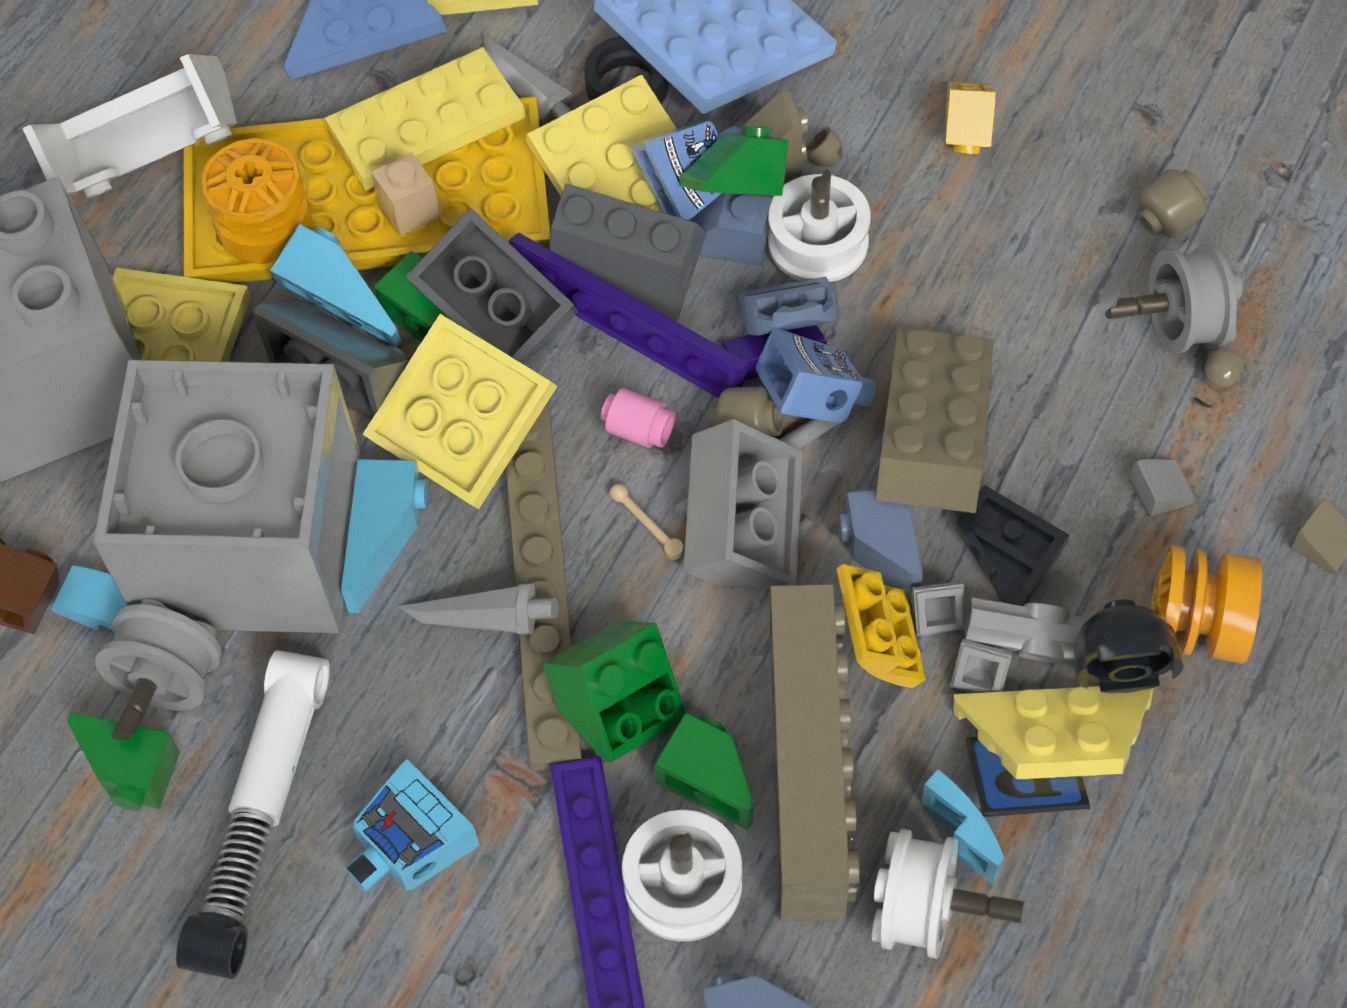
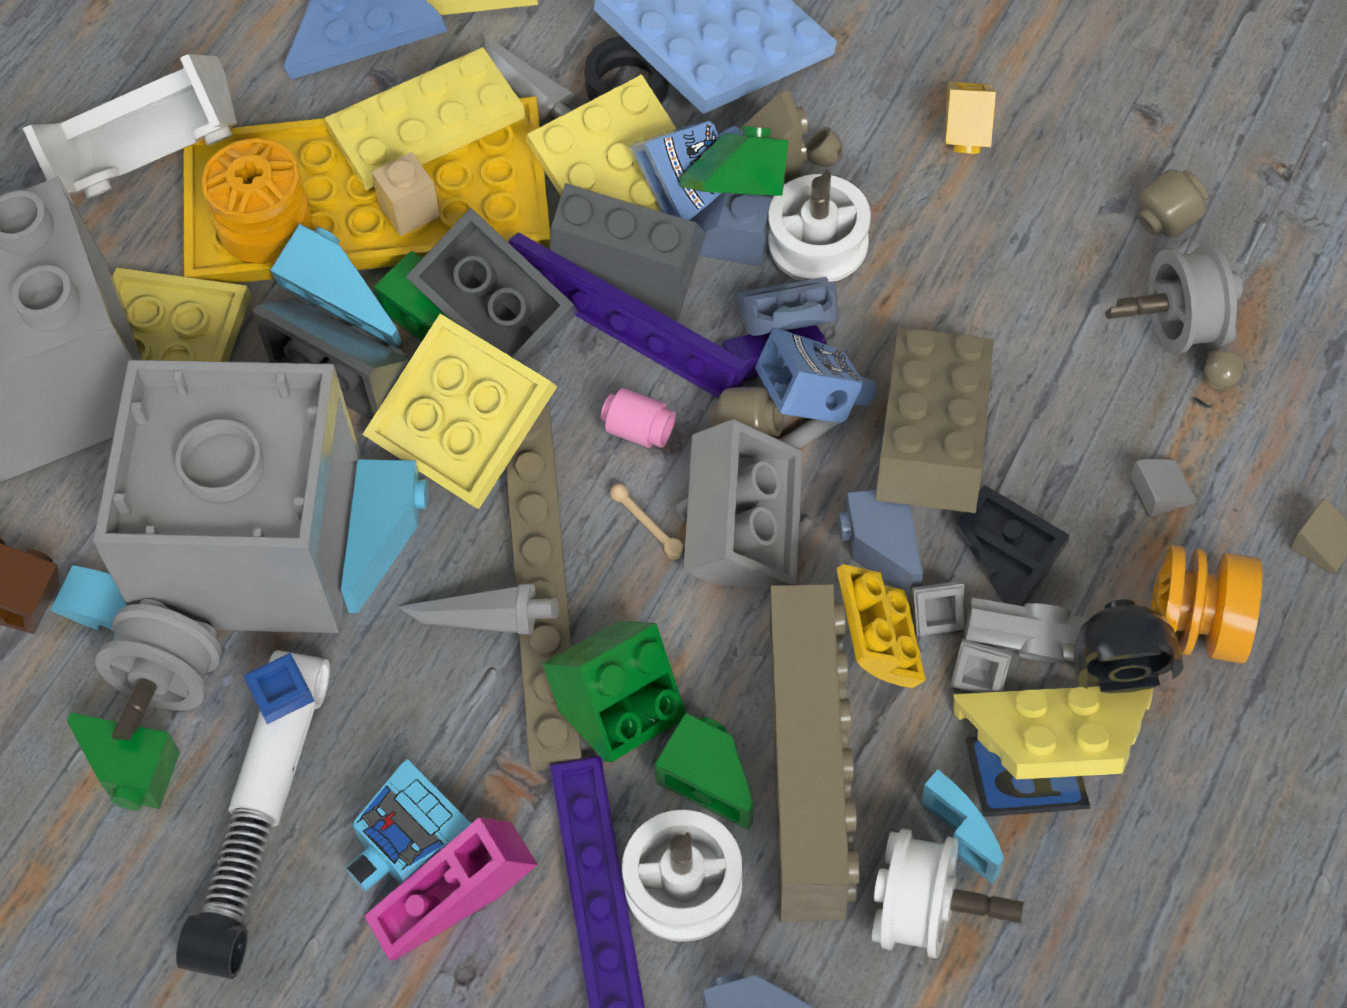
(278, 688): none -> blue tile
(451, 886): none -> dark pink slope

